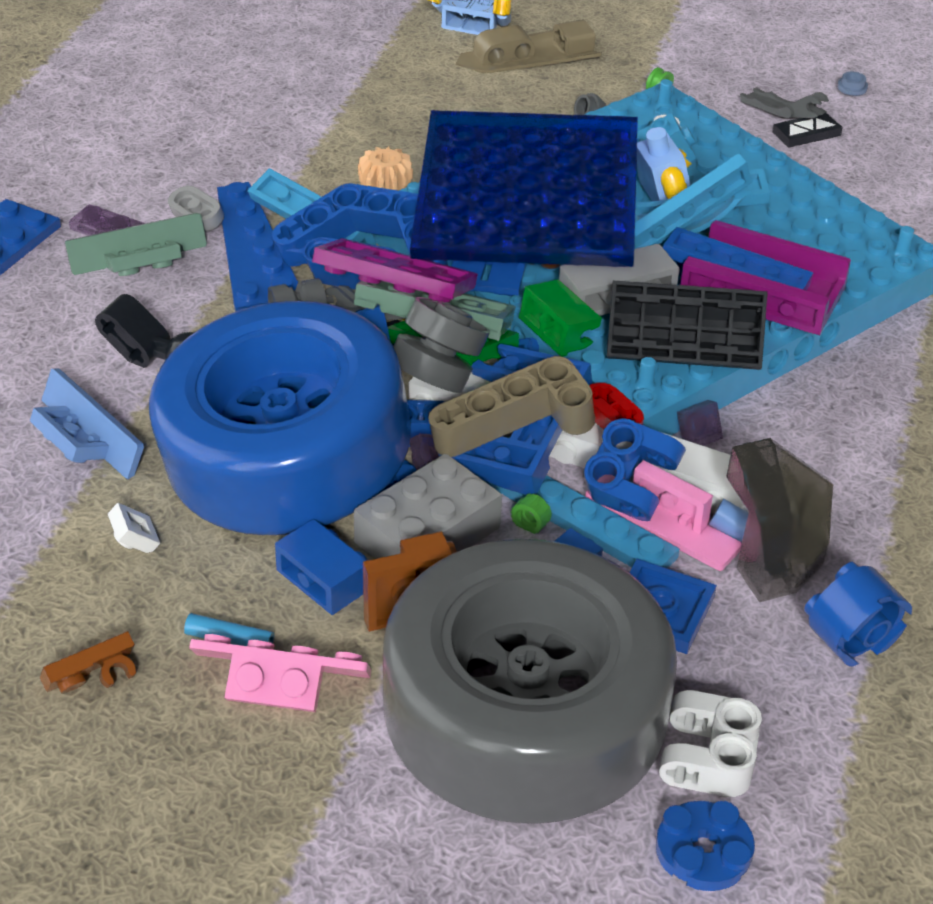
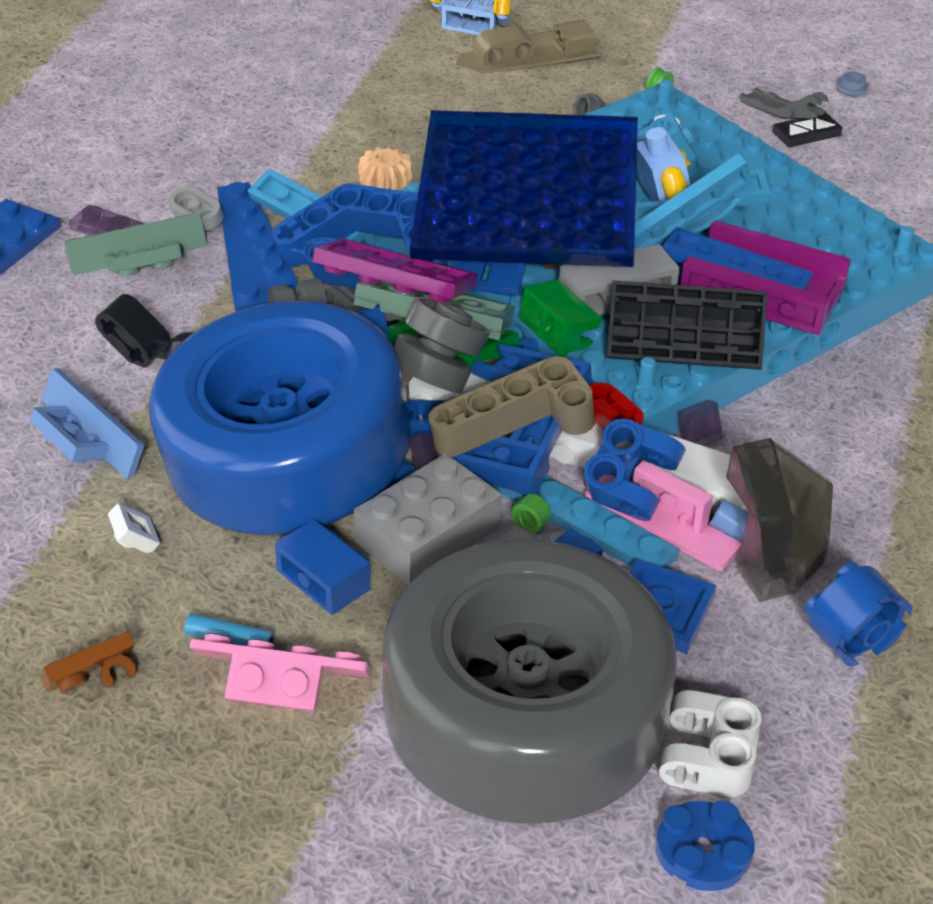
(390, 575): dark orange plate -> none

